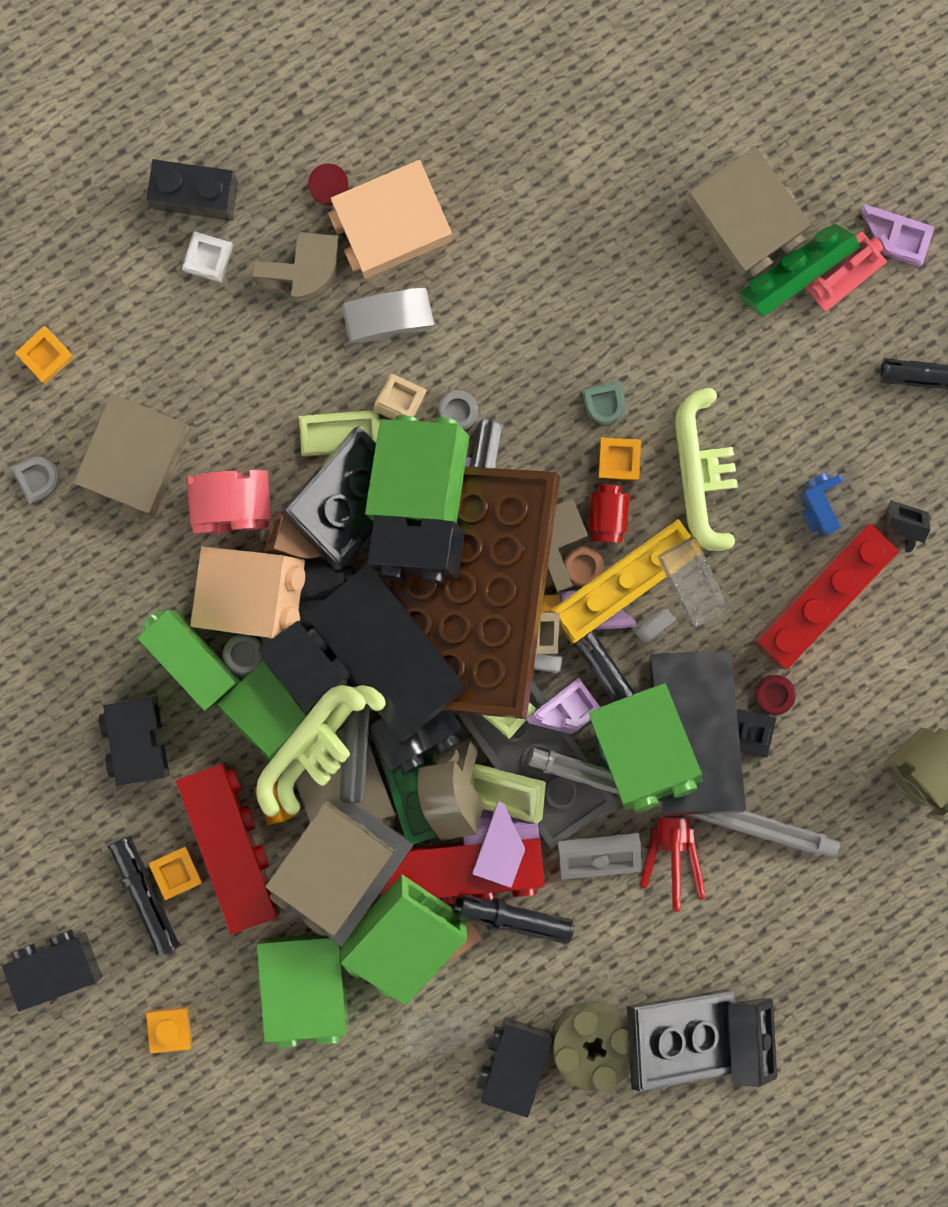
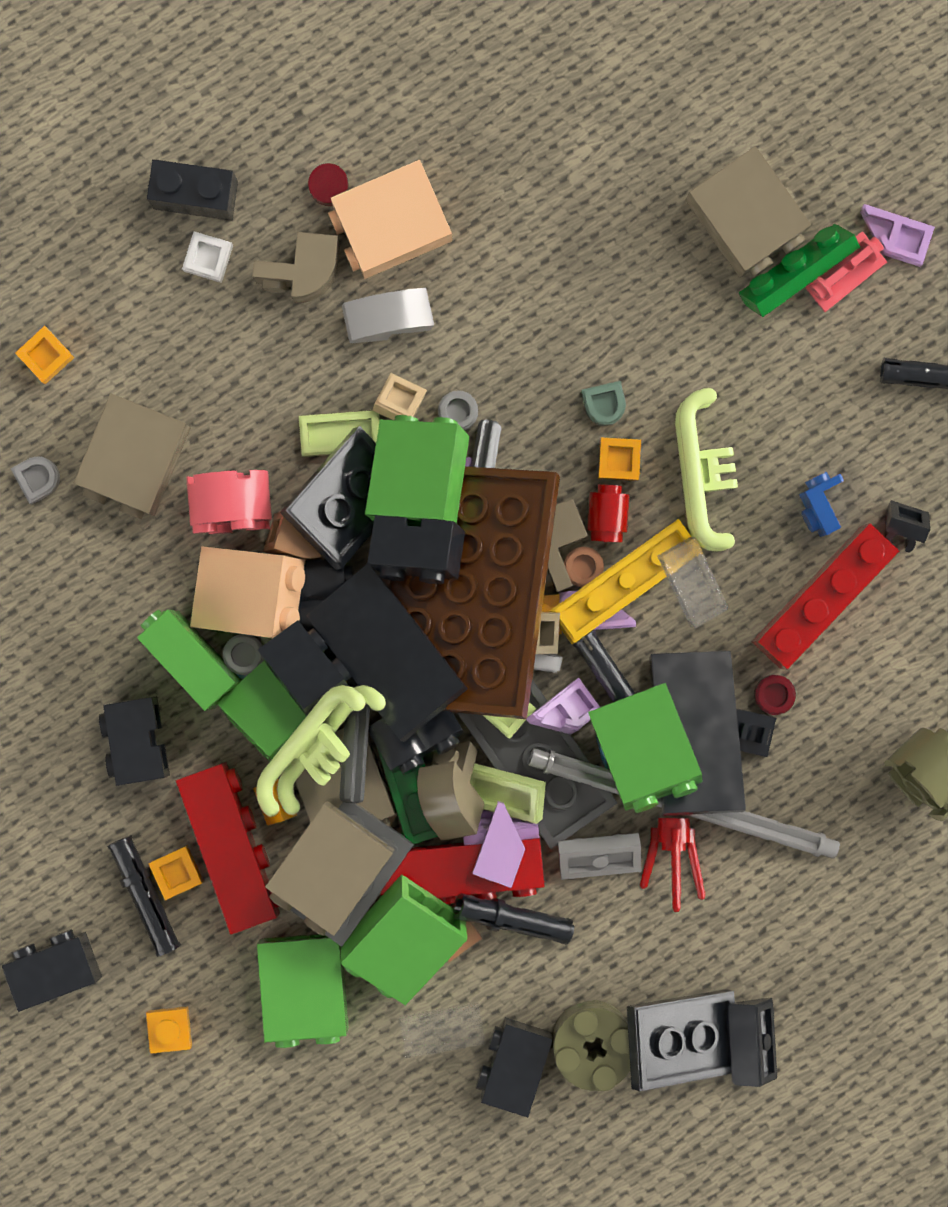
(654, 625): light grey tile -> none

